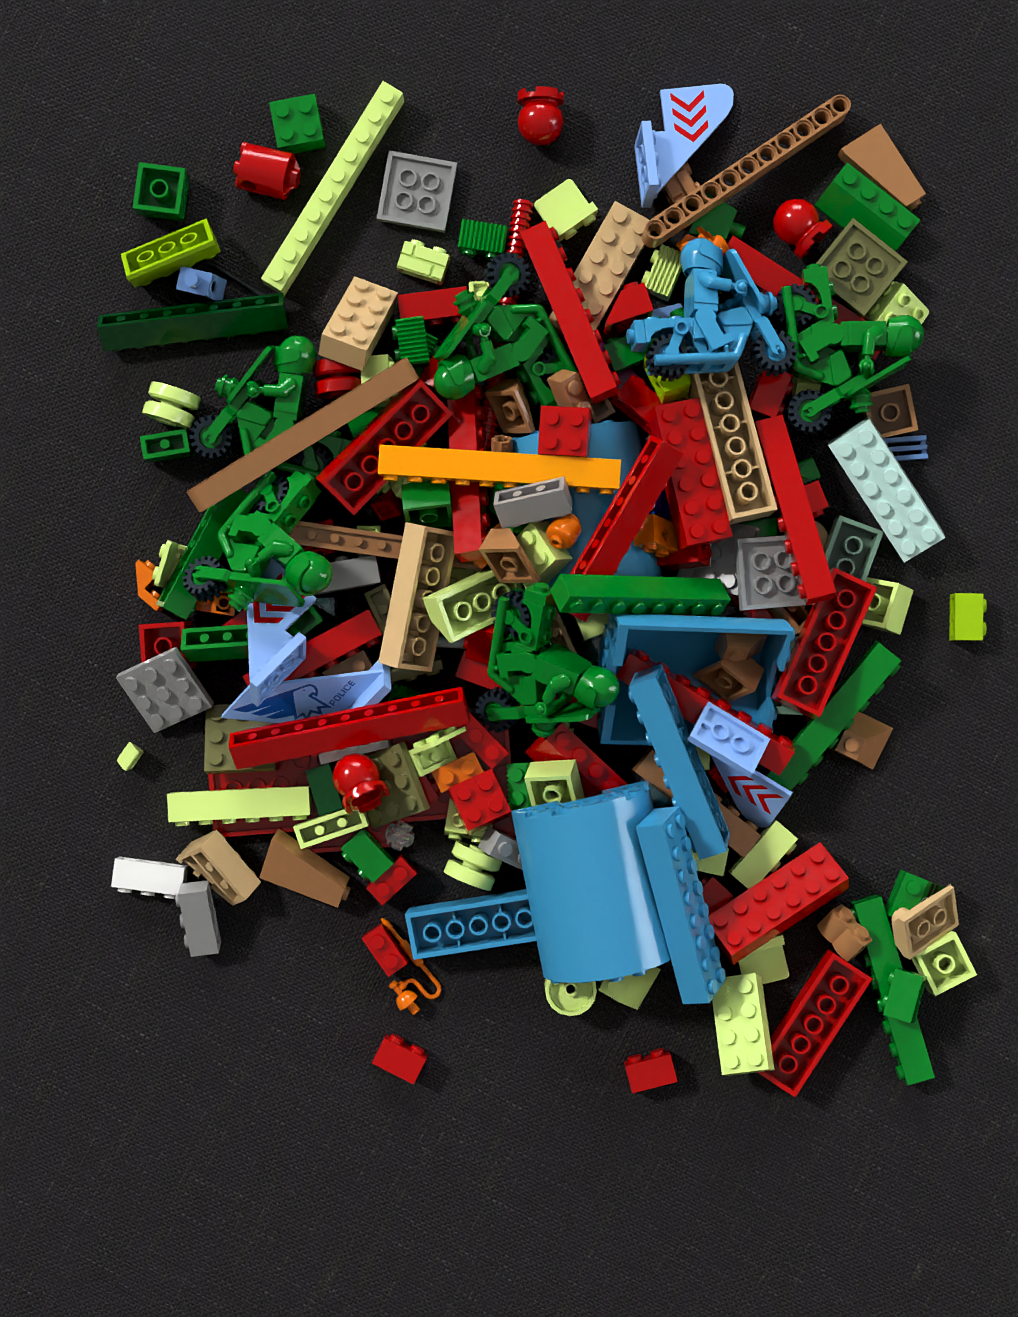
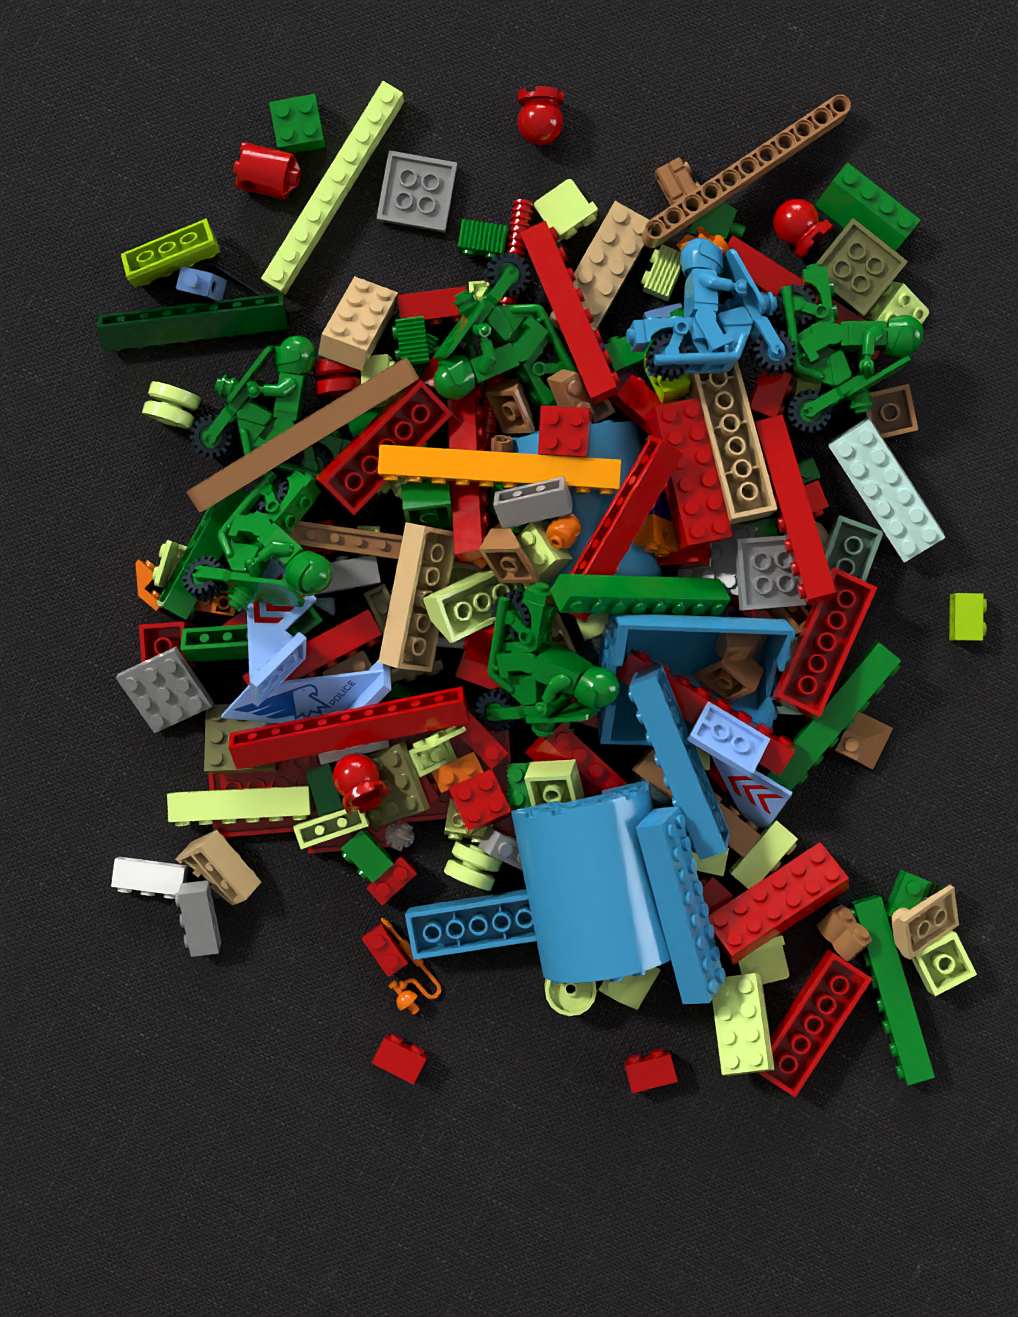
(129, 756): yellowish green slope -> none
(161, 191): green brick -> none
(166, 445): green brick -> none
(303, 871): medium nougat slope -> none
(387, 505): red slope -> none
(423, 262): yellowish green brick -> none
(630, 305): red slope -> none
(688, 121): light blue piece -> none
(882, 163): medium nougat slope -> none
(888, 606): yellowish green slope -> none
(904, 995): green brick -> none
(923, 446): medium blue tile -> none

